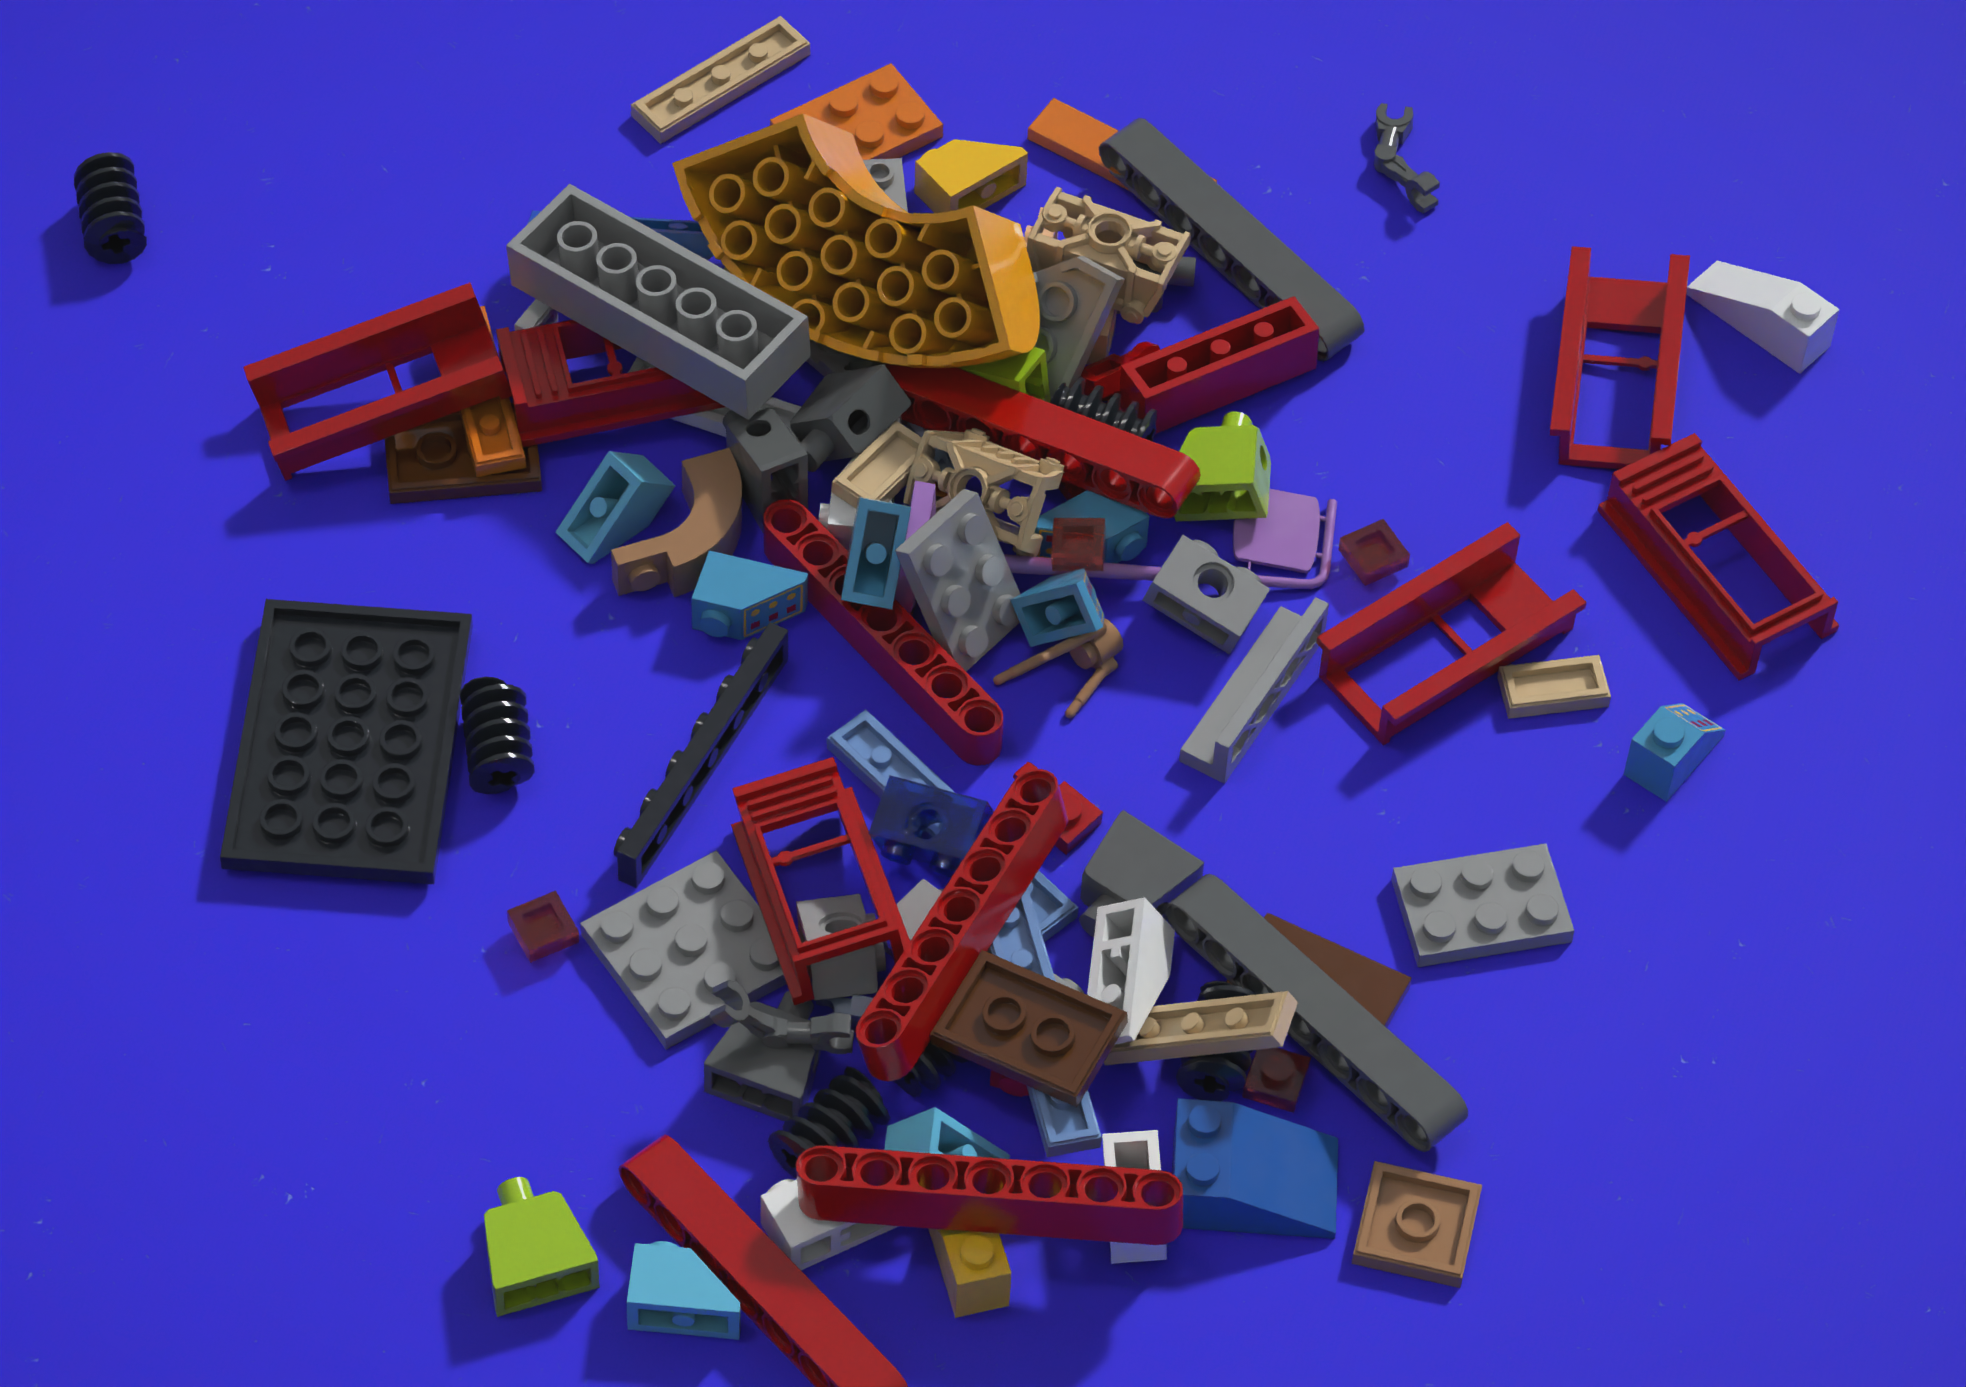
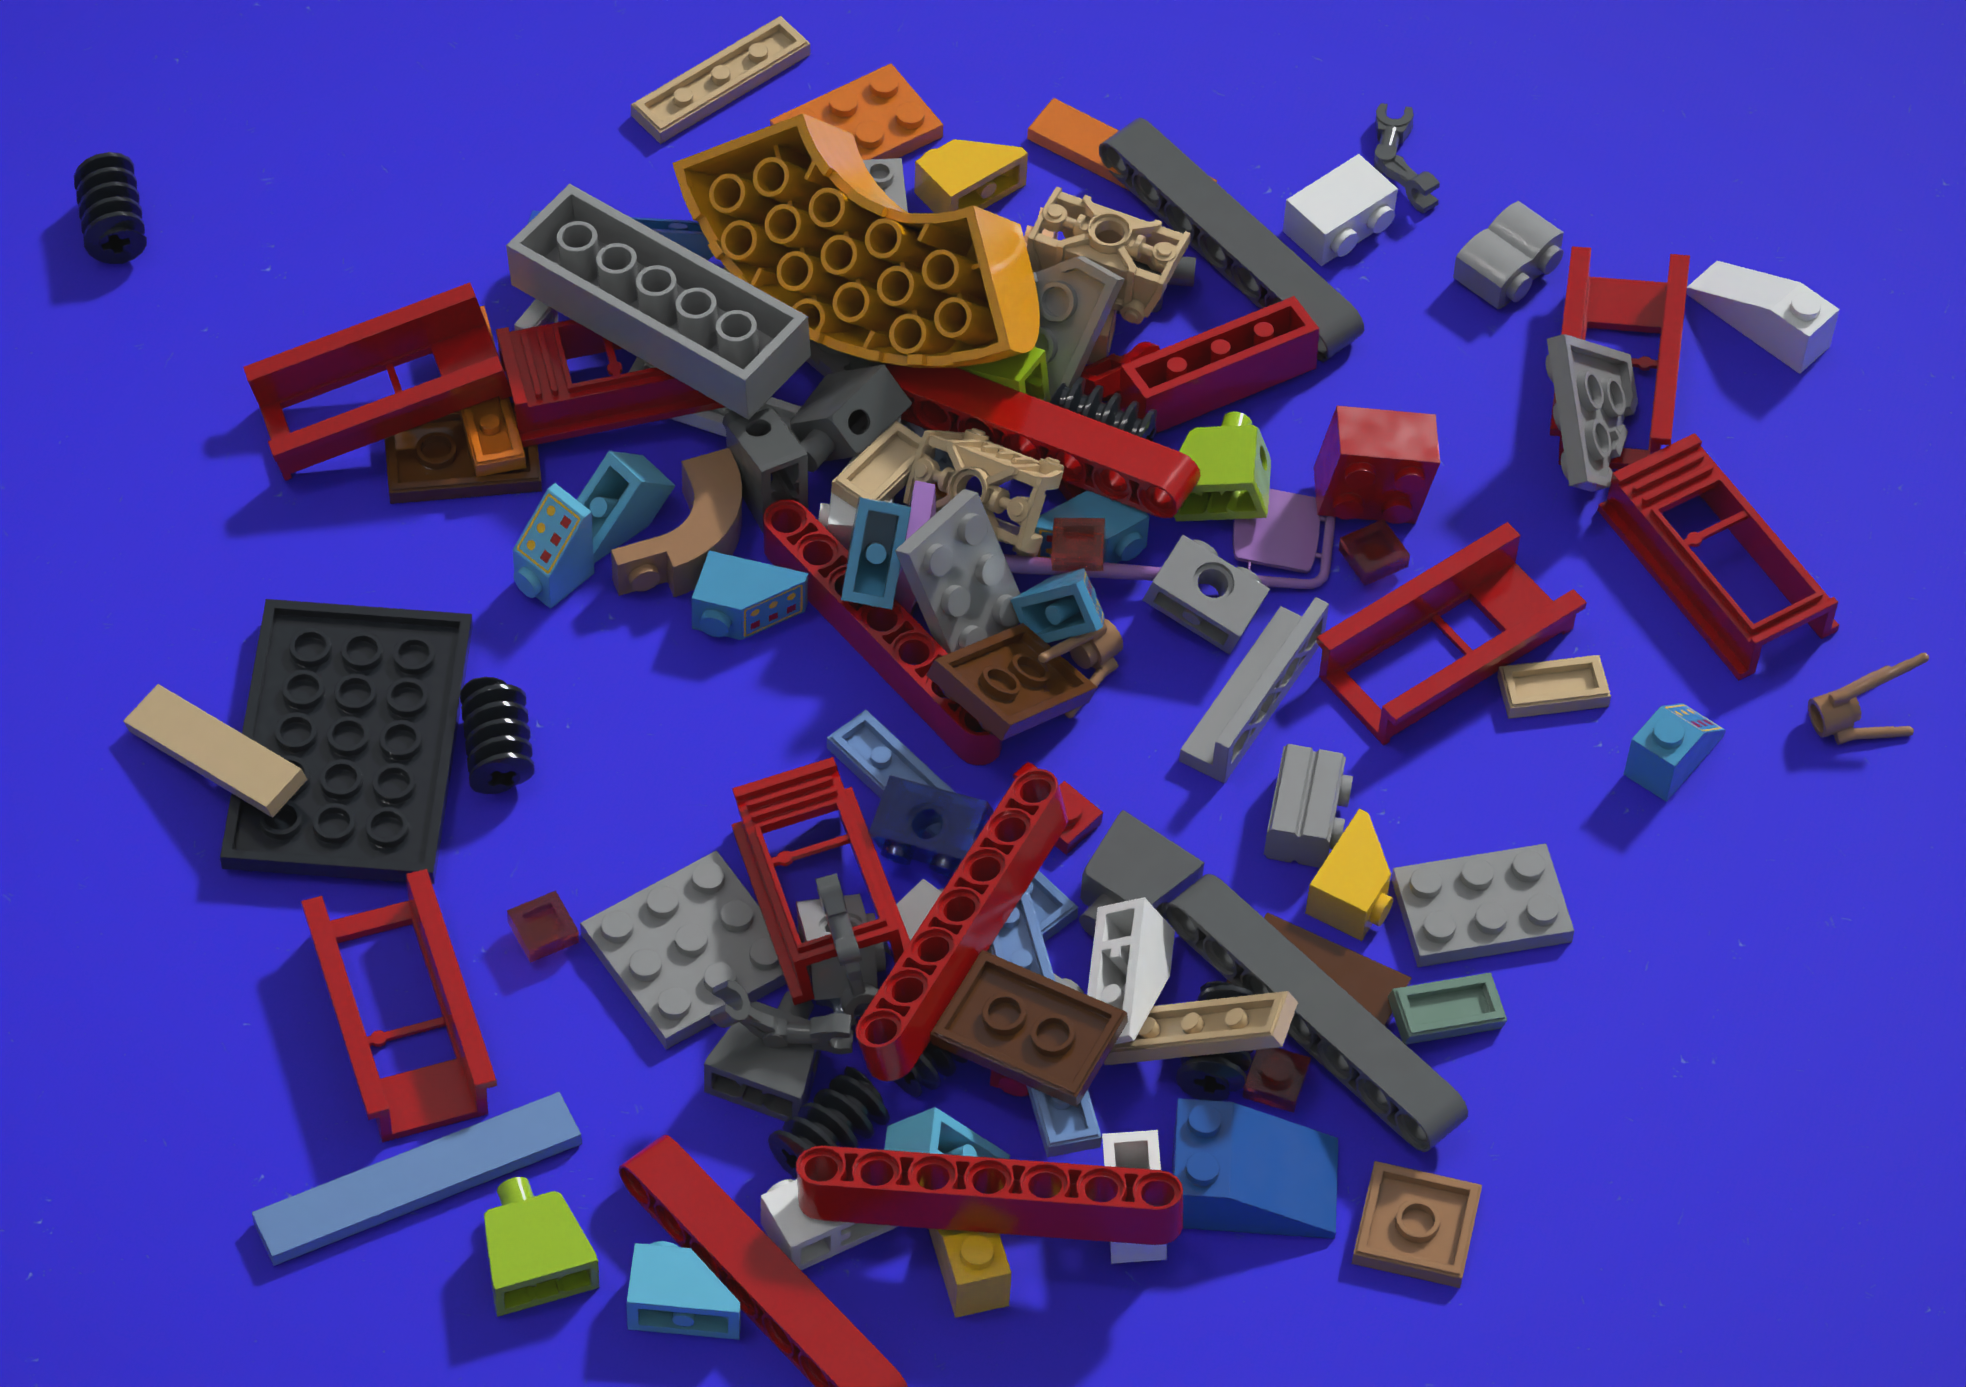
(215, 750): none -> tan tile
(416, 1178): none -> medium blue tile
(426, 1095): none -> red piece
(554, 548): none -> medium azure slope
(709, 743): black plate -> none
(845, 945): none -> dark grey piece
(1008, 685): none -> reddish brown plate
(1306, 805): none -> light grey brick
(1340, 210): none -> white brick
(1352, 882): none -> yellow slope
(1376, 464): none -> brick
(1447, 1008): none -> sand green tile
(1509, 255): none -> light grey brick
(1592, 399): none -> light grey plate
(1839, 709): none -> medium nougat plant

